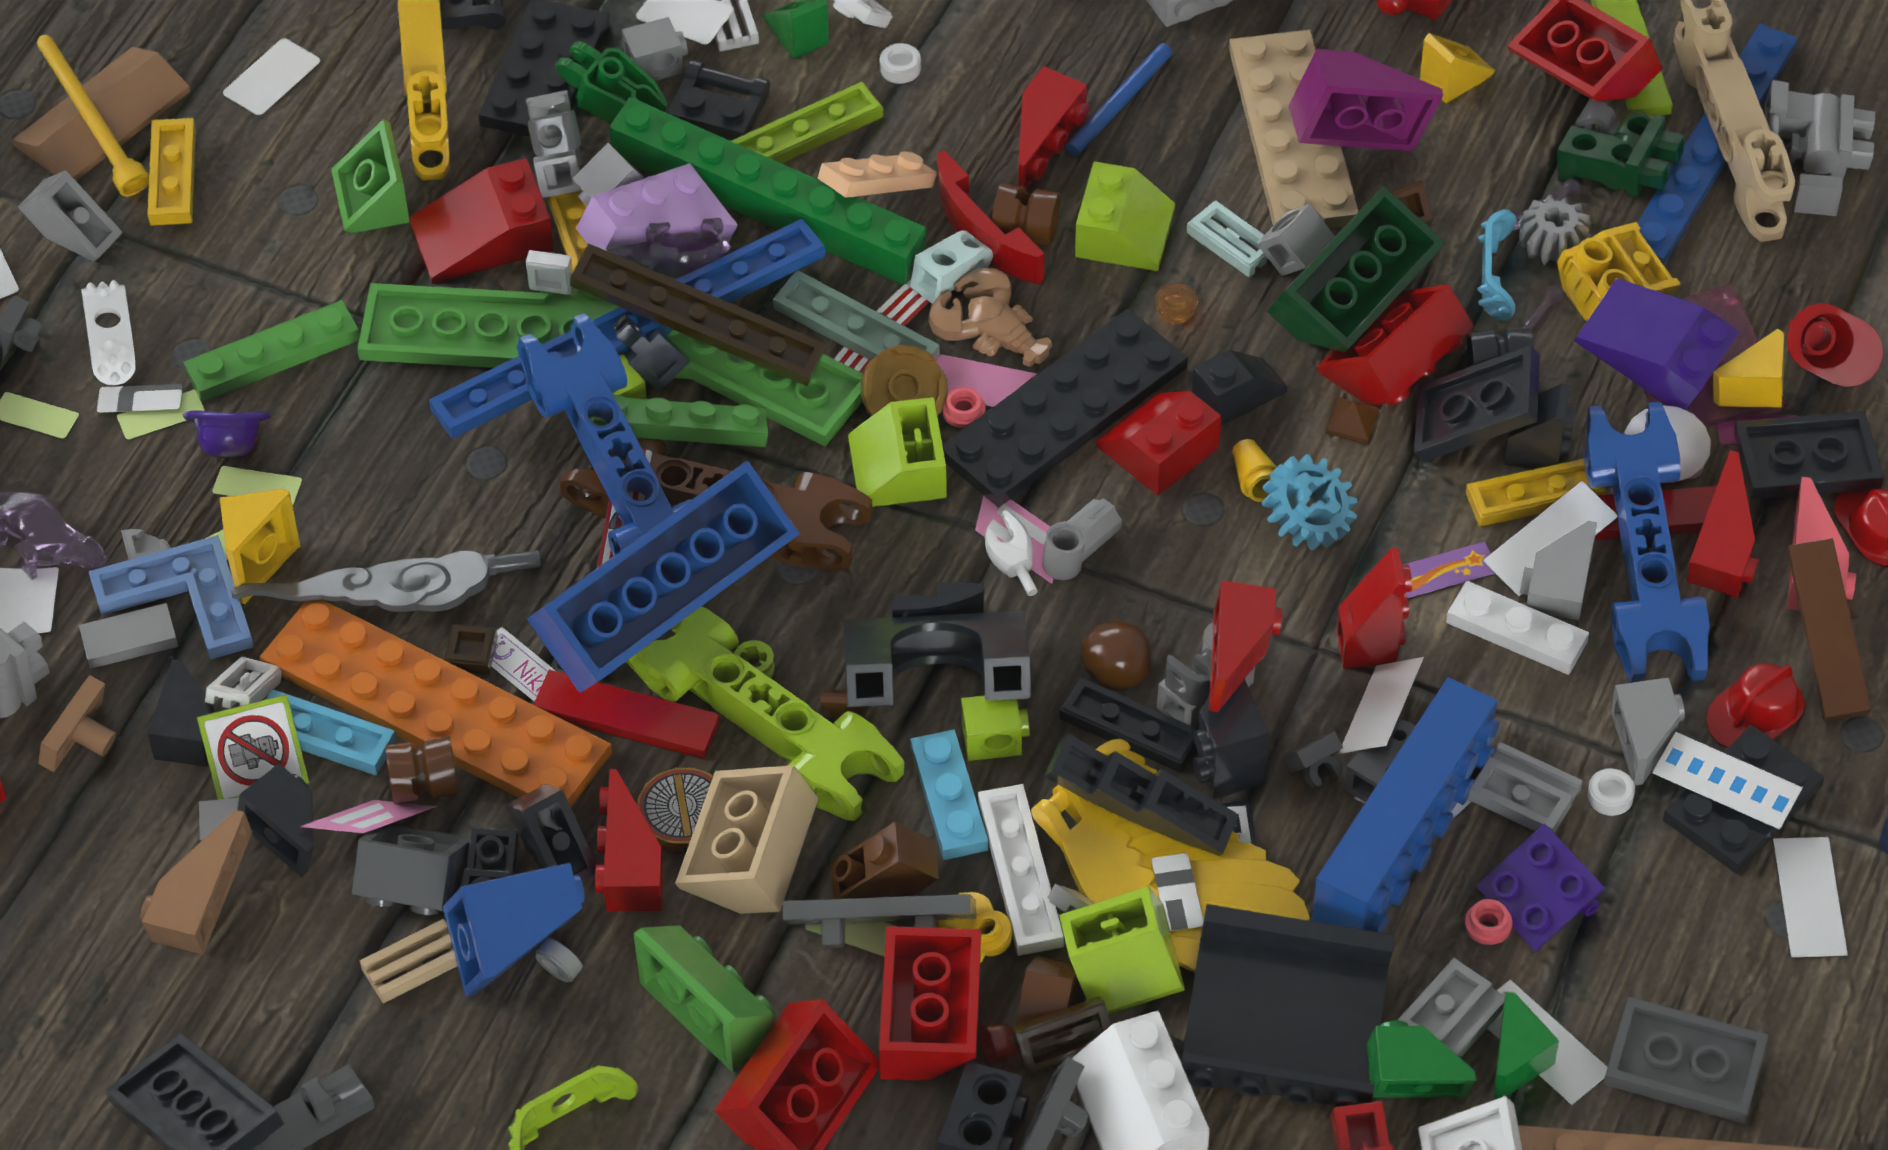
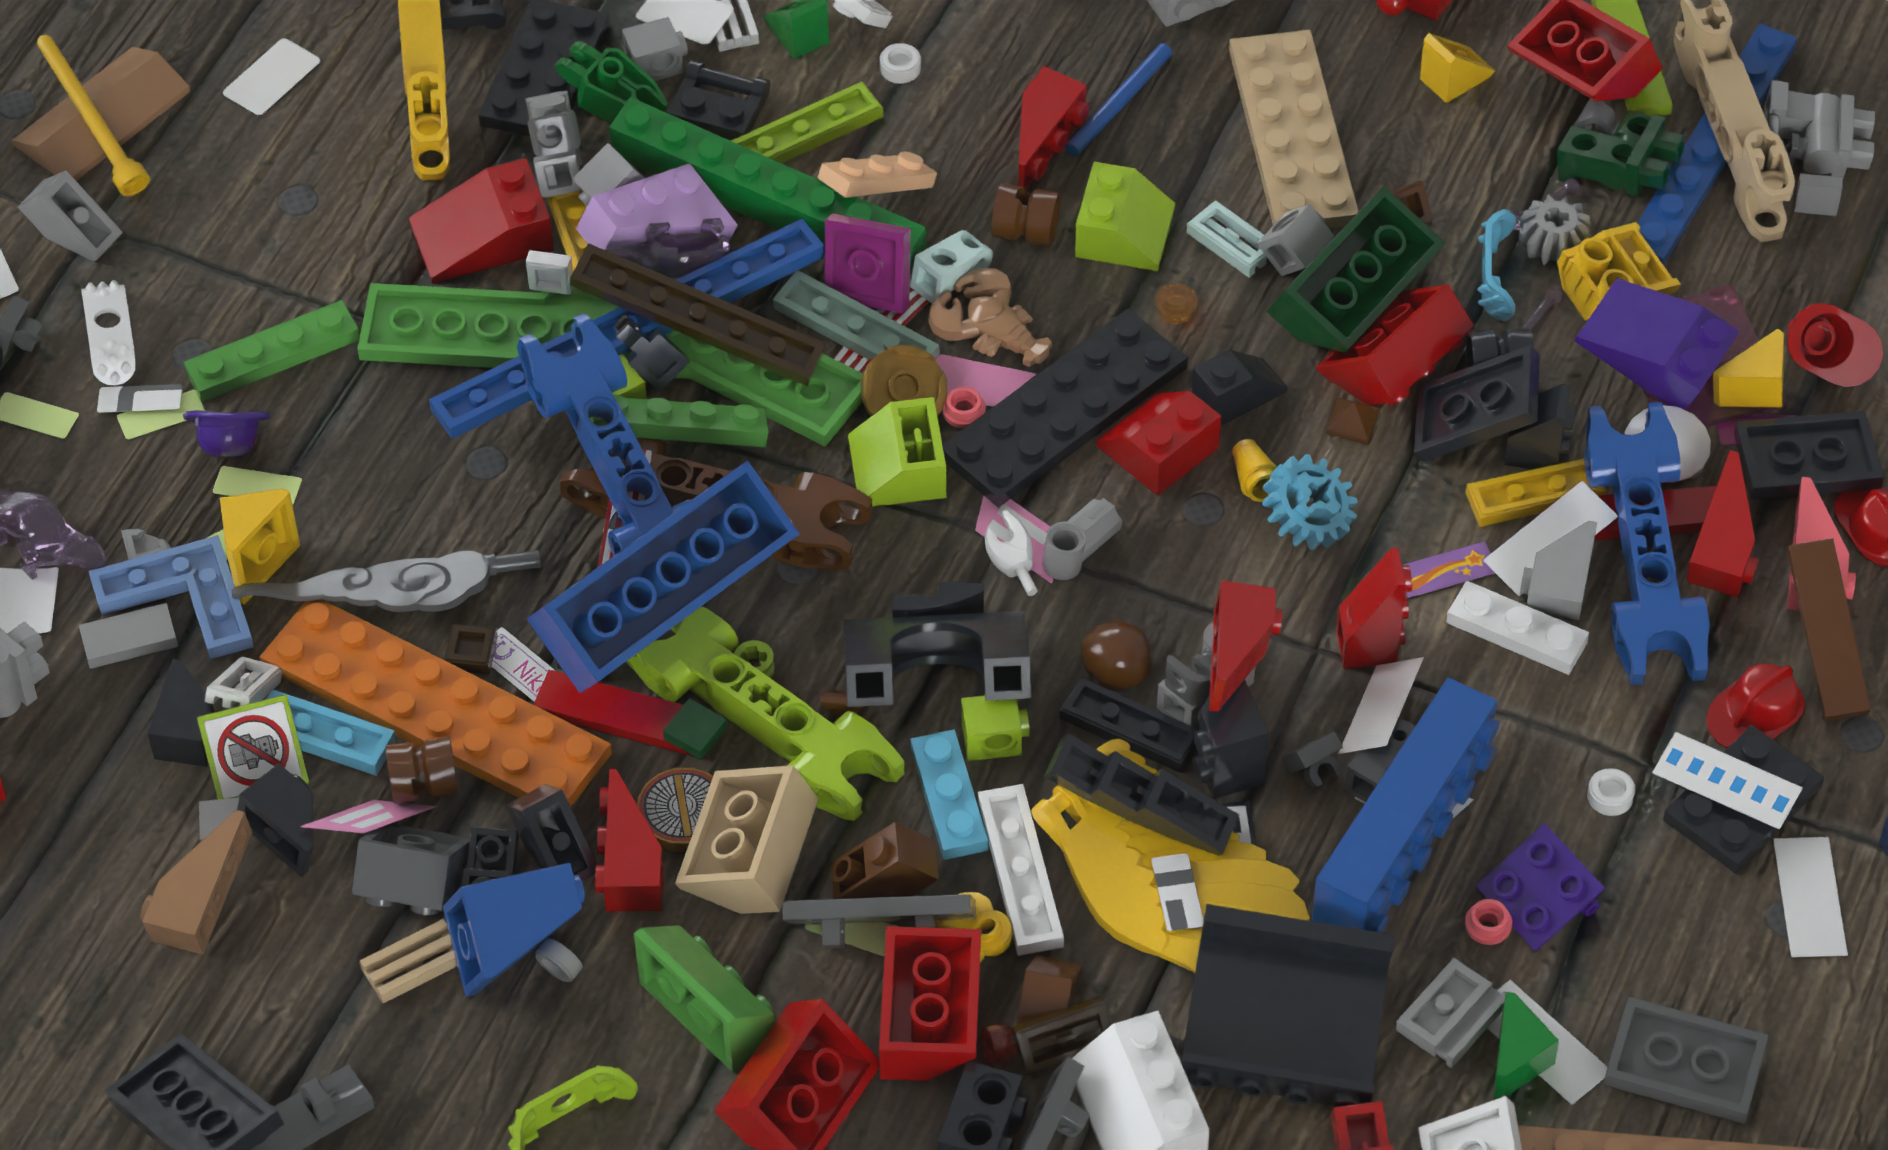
(77, 726): medium nougat tile -> none
(171, 171): yellow plate -> none
(371, 183): bright green slope -> none
(695, 729): none -> dark green tile
(868, 261): none -> magenta plate
(1011, 251): red slope -> none
(1067, 898): light grey tile -> none
(1123, 950): lime slope -> none
(1360, 103): magenta slope -> none
(1415, 1064): green slope -> none
(1524, 789): light grey plate -> none
(1645, 722): light grey slope -> none

